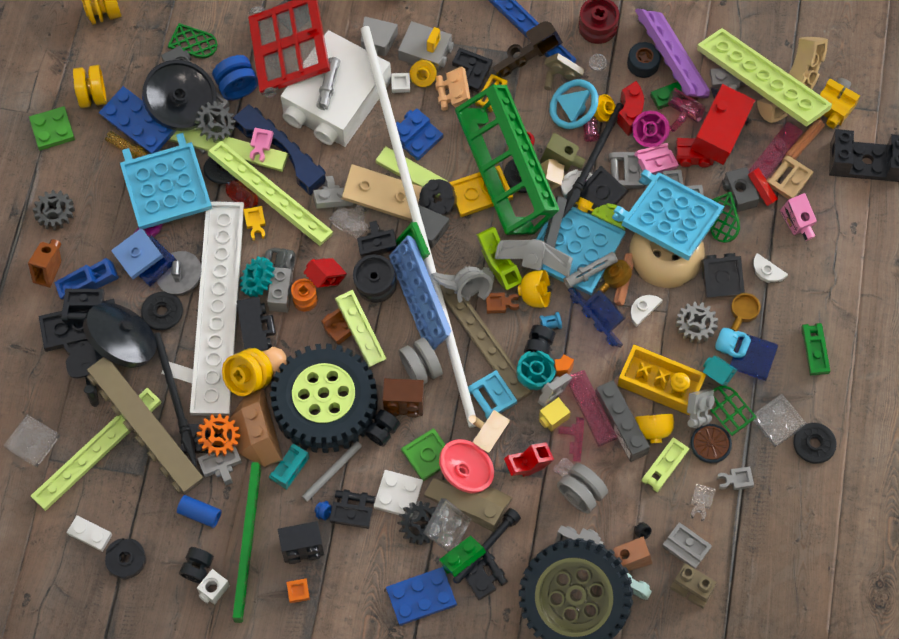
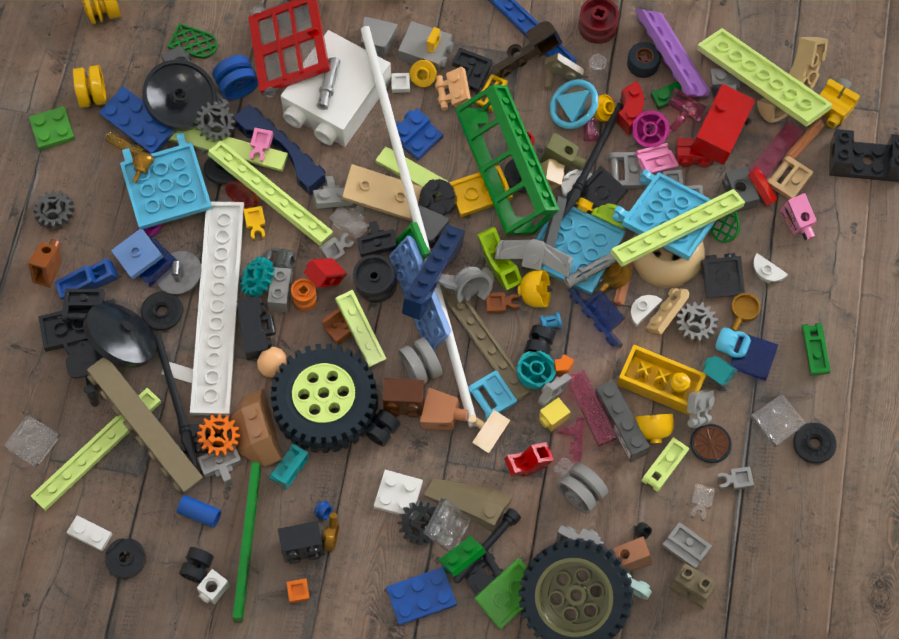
(142, 163): none -> pearl gold piece
(247, 372): yellow wheel -> none
(331, 471): light grey bar -> none
(331, 533): none -> pearl gold piece
(334, 248): none -> light grey plate
(350, 514): black plate -> none
(422, 288): none -> dark blue arch
(424, 454): bright green tile -> none
(441, 411): none -> nougat torso
(466, 466): coral dish -> none
(501, 596): none -> bright green tile
(668, 310): none -> tan plate
(677, 227): none -> yellowish green plate
(737, 411): green window -> none

